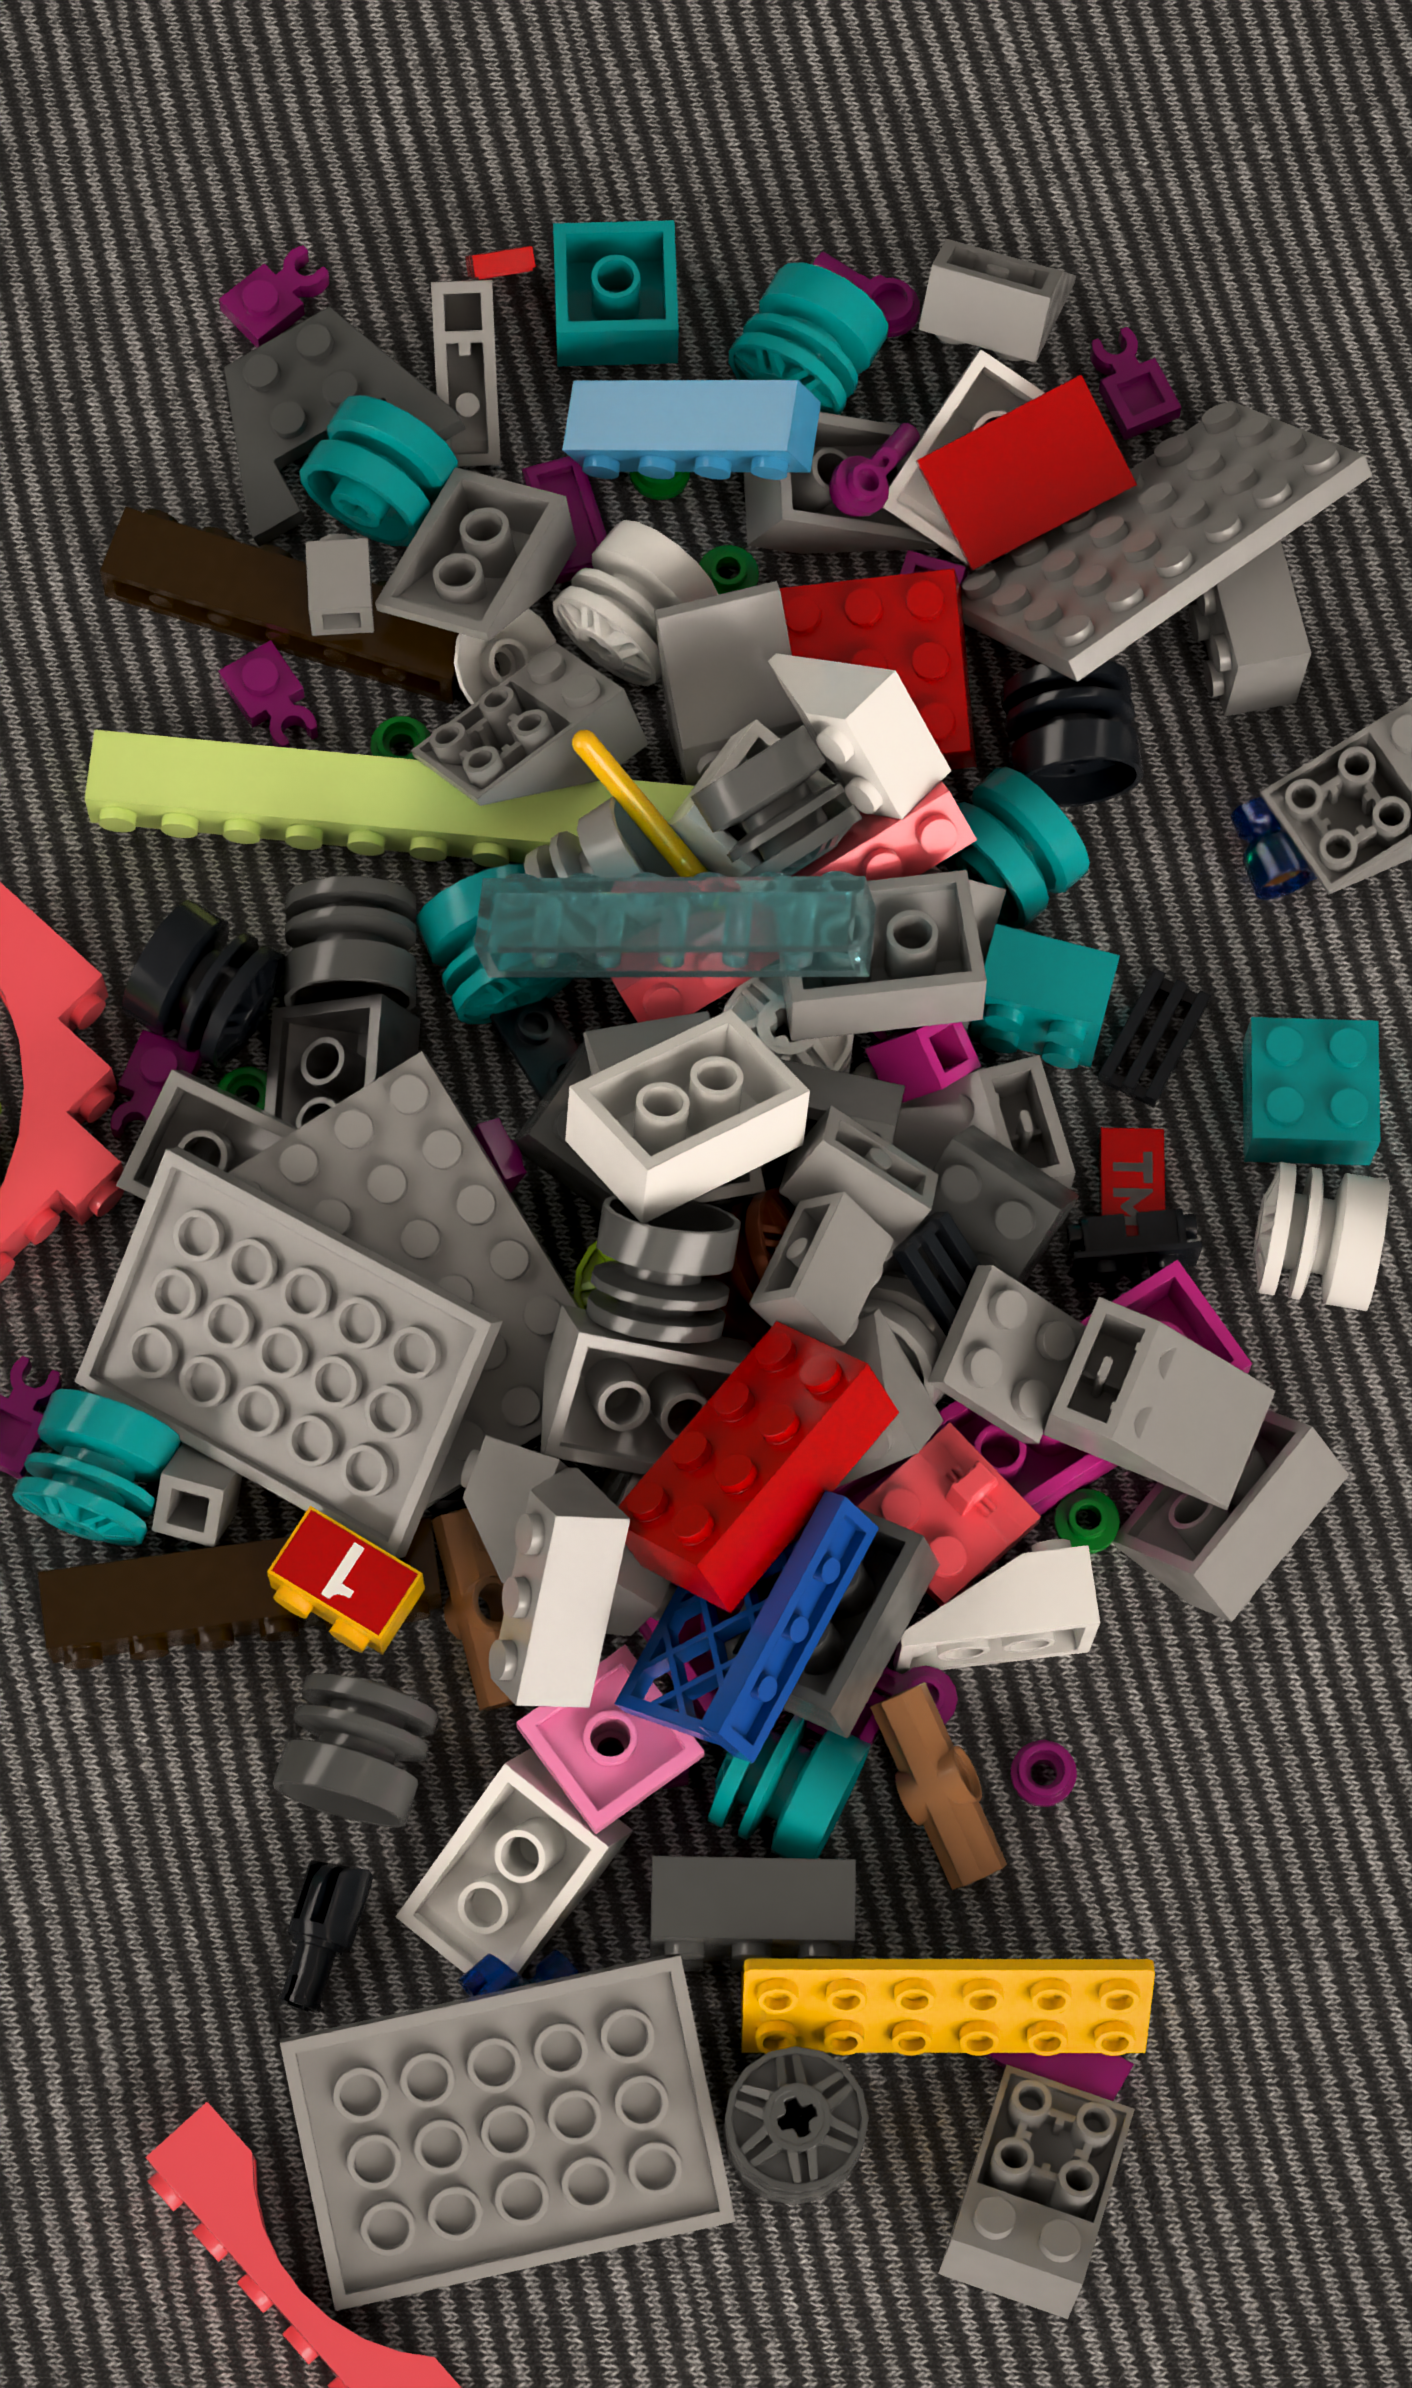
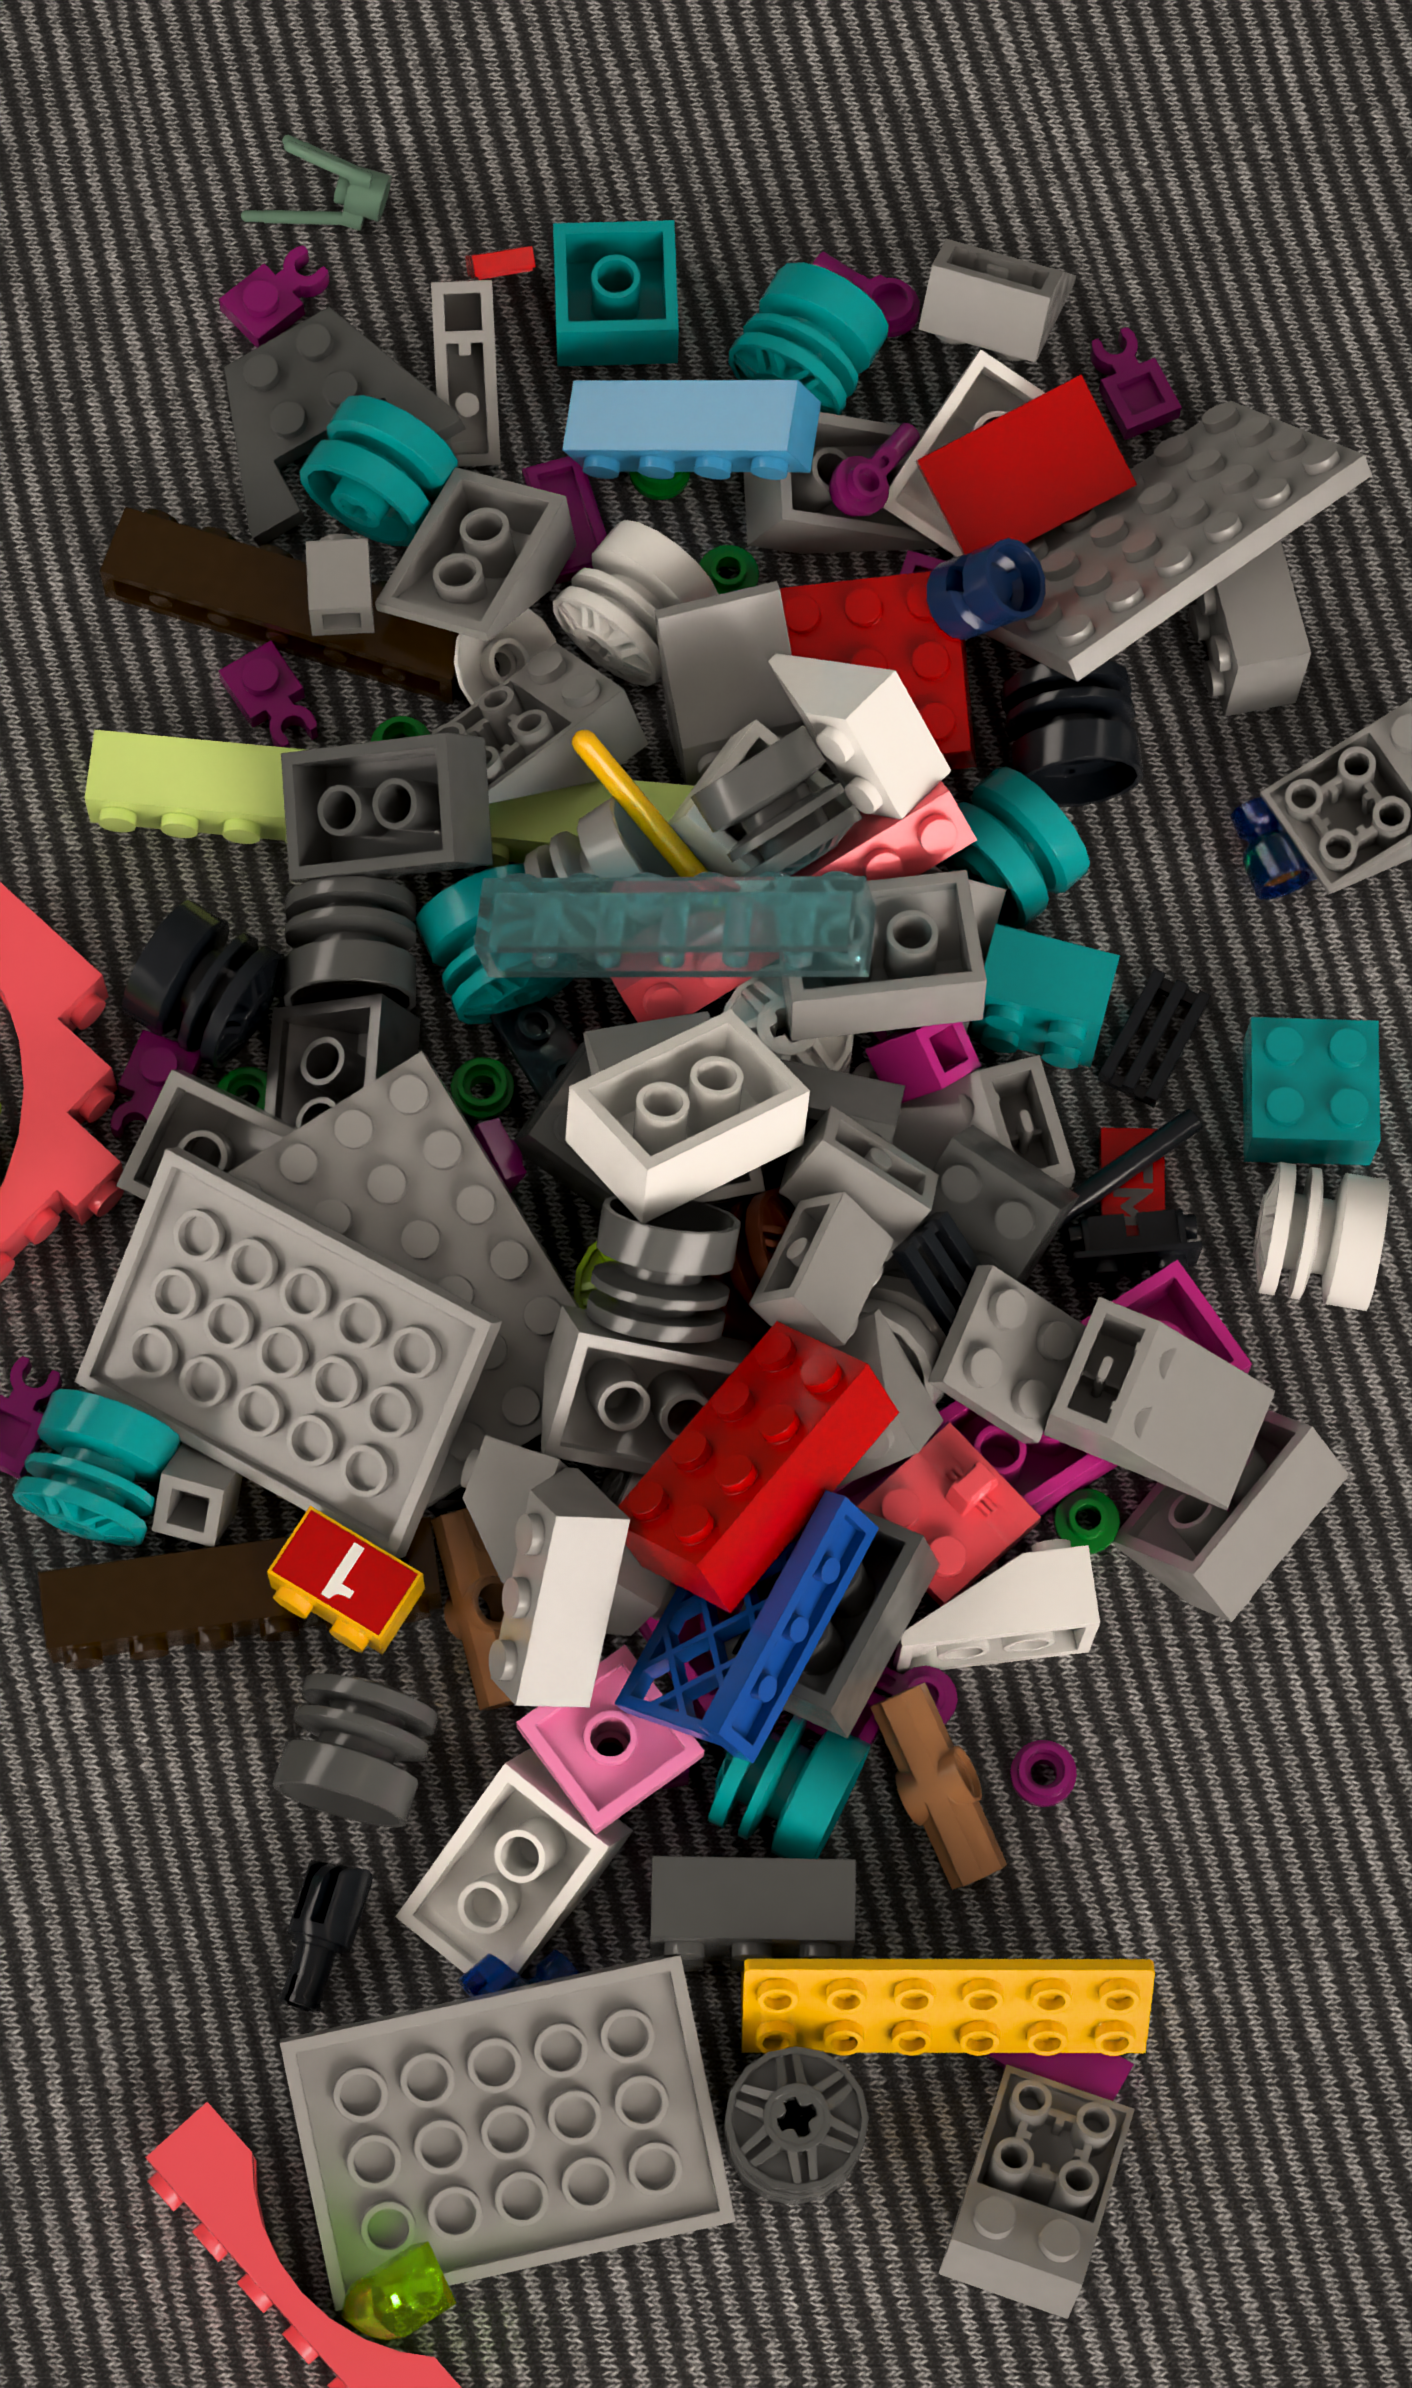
(358, 189): none -> sand green plant
(387, 807): none -> dark grey brick
(398, 2295): none -> clear neon green plate
(482, 1071): none -> green plate
(986, 589): none -> dark blue wheel
(1134, 1161): none -> black bar

